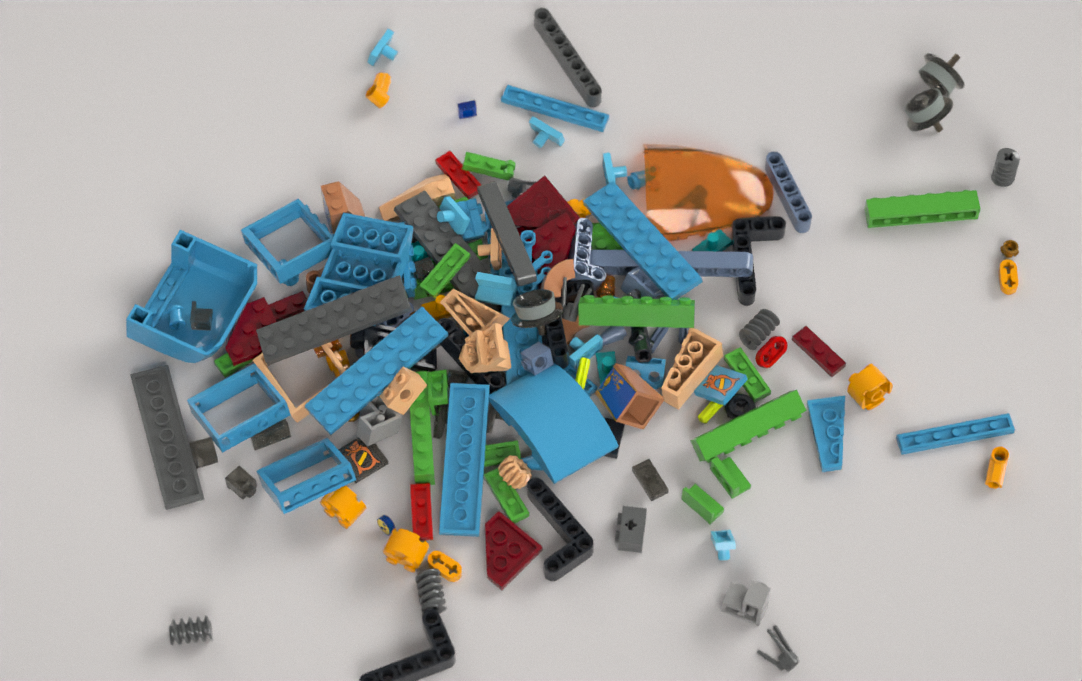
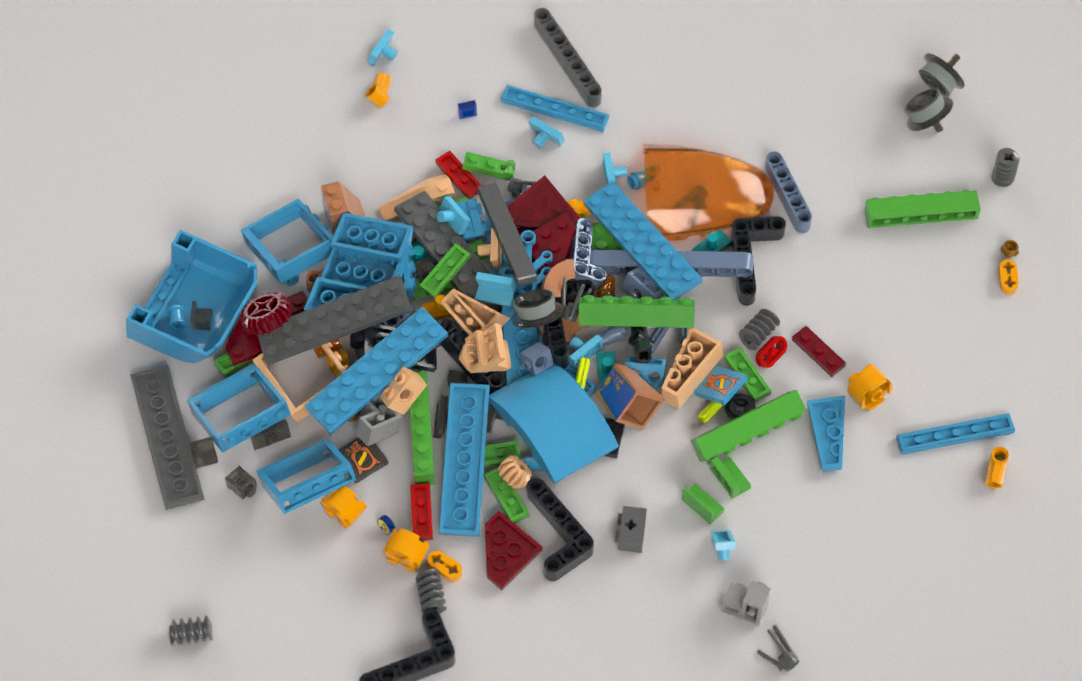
(266, 313): none -> dark red gear
(437, 389): bright green panel -> none
(650, 479): clear smoke tile -> none

